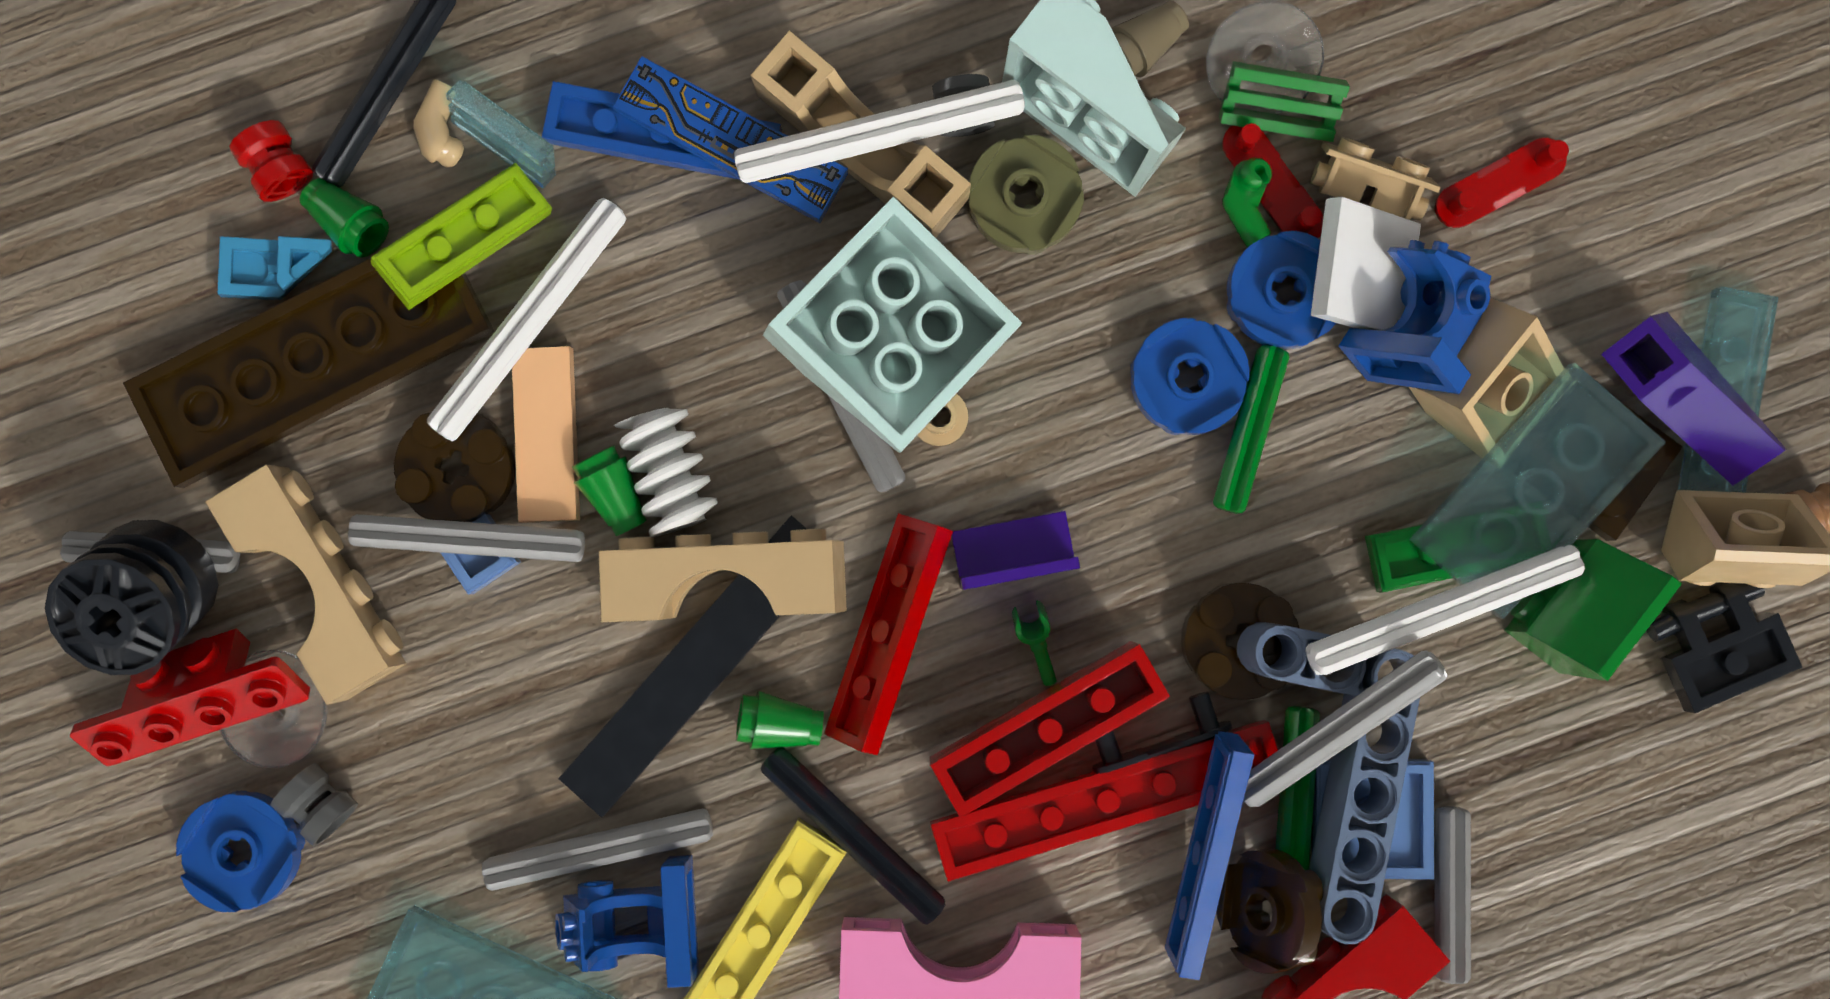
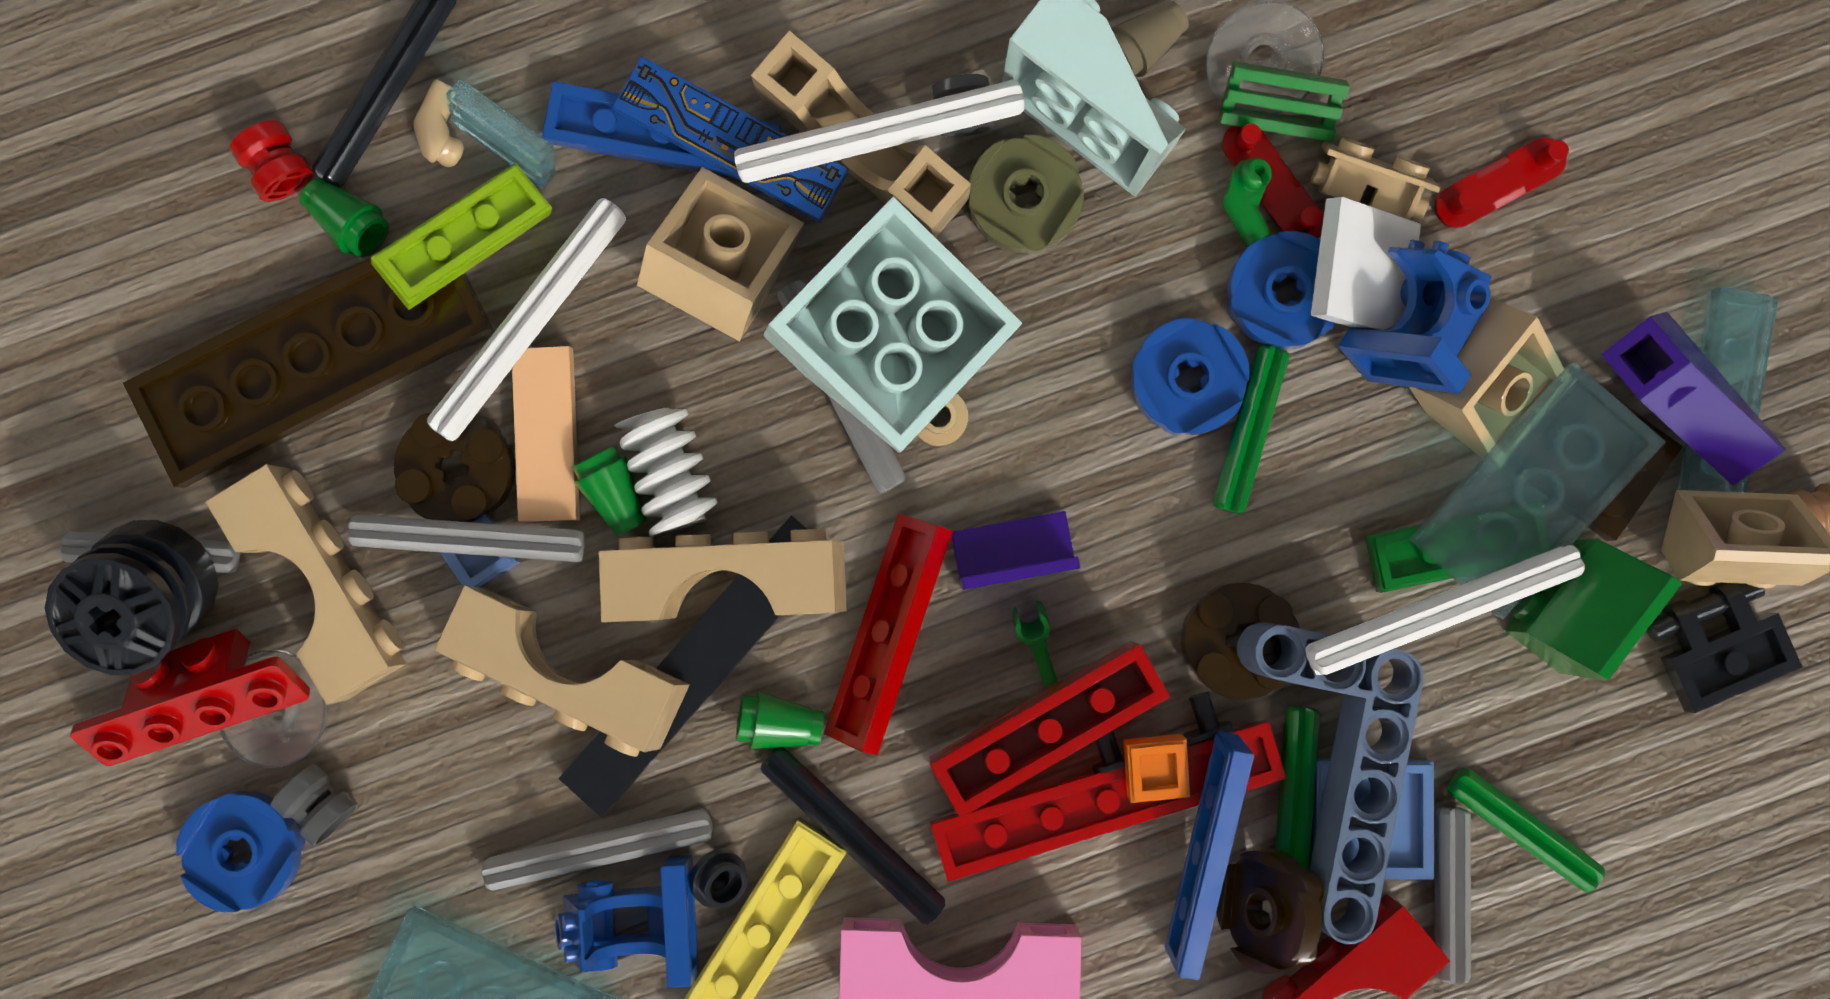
(267, 267): dark azure slope -> none
(500, 641): none -> tan arch
(718, 253): none -> tan slope
(729, 884): none -> black plate
(1156, 768): none -> orange tile
(1344, 727): light grey axle -> none
(1526, 830): none -> green axle

